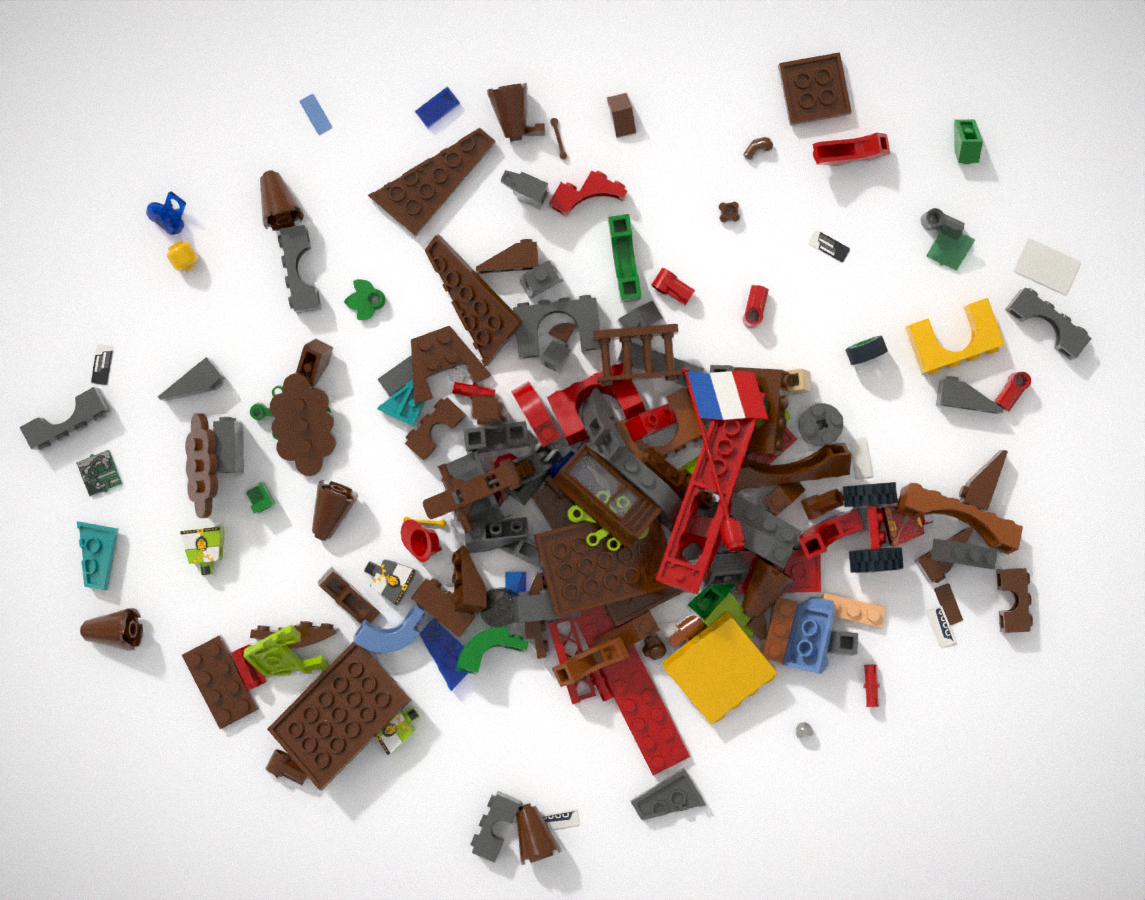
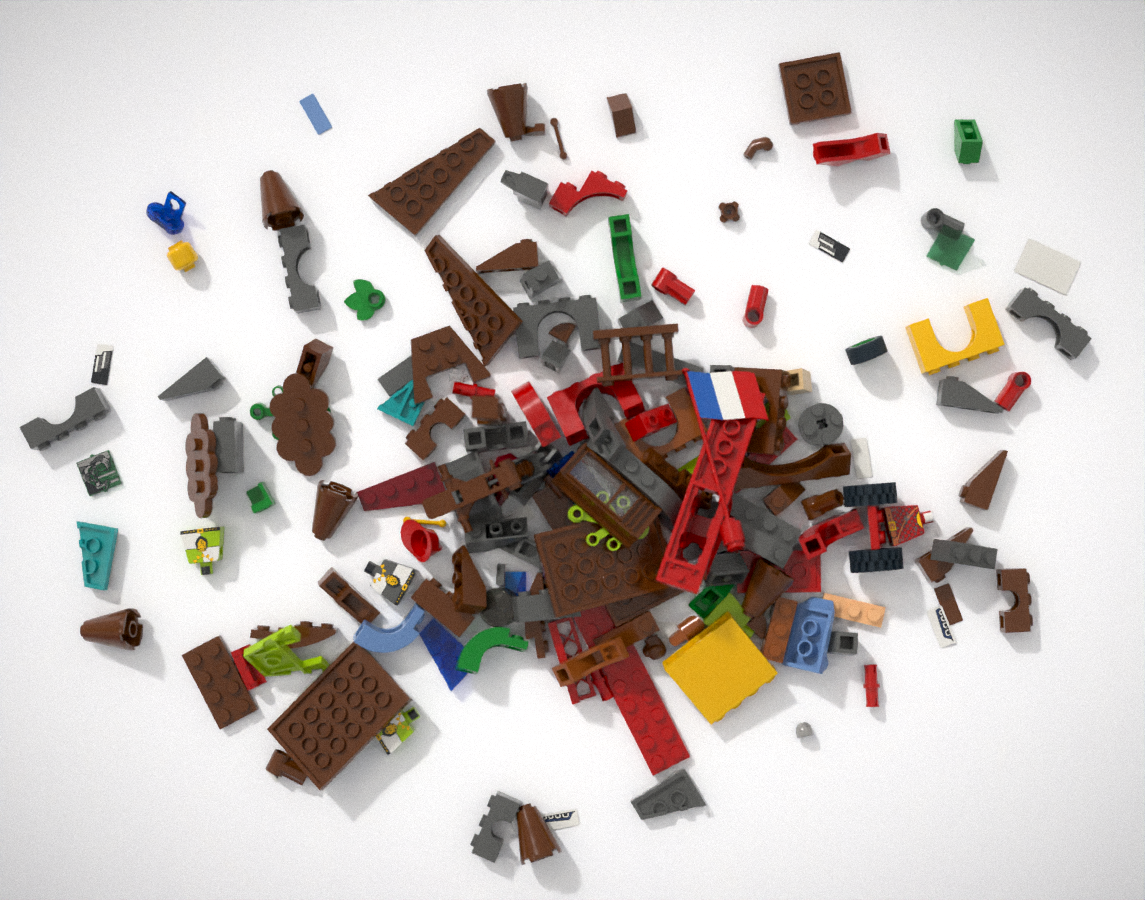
(403, 490): none -> dark red wing
(437, 107): clear blue tile -> none
(500, 577): none -> dark grey tile
(997, 532): dark orange arch -> none

